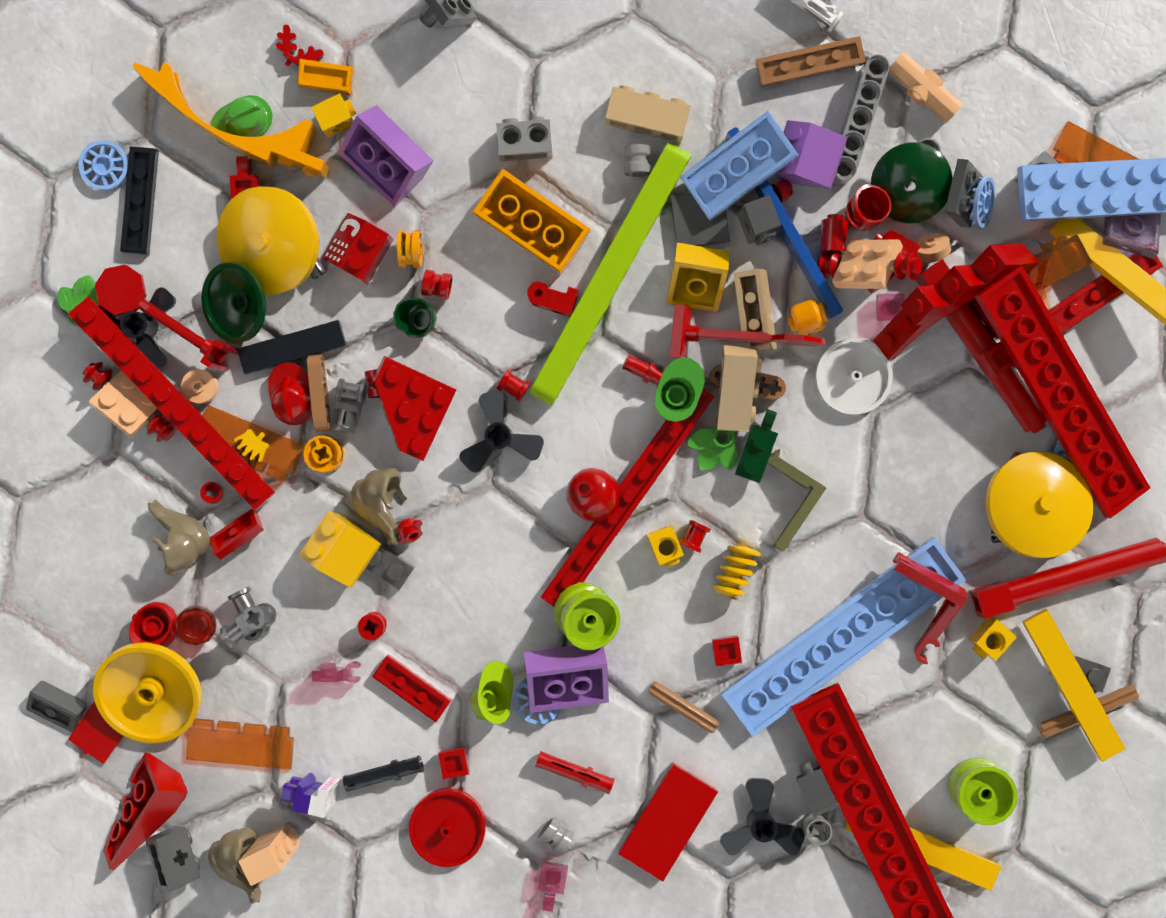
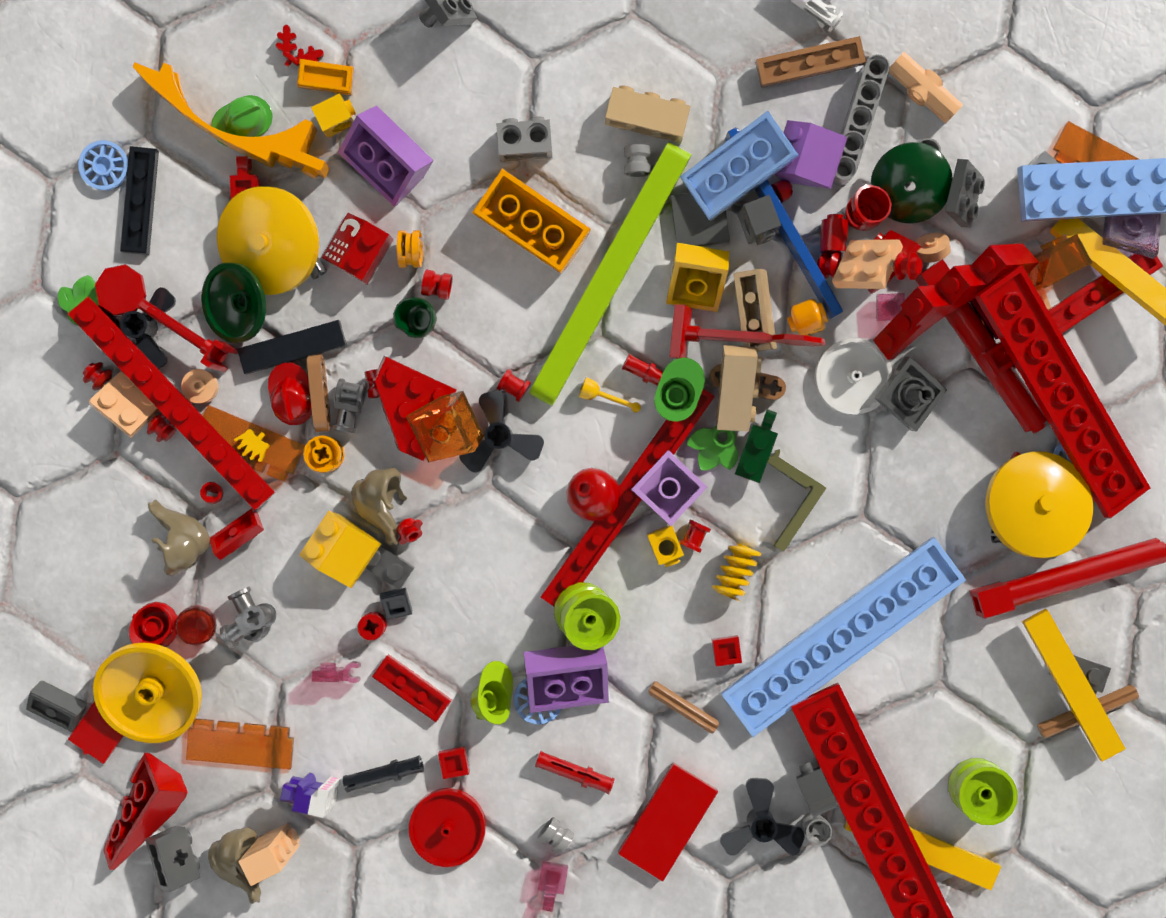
(396, 603): none -> black tile
(446, 427): none -> clear orange slope
(553, 300): red leg -> none
(591, 389): none -> yellow hinge
(669, 488): none -> lavender slope
(910, 394): none -> dark grey plate
(954, 594): red hinge -> none
(983, 202): light blue wheel -> none
(1002, 635): yellow brick -> none

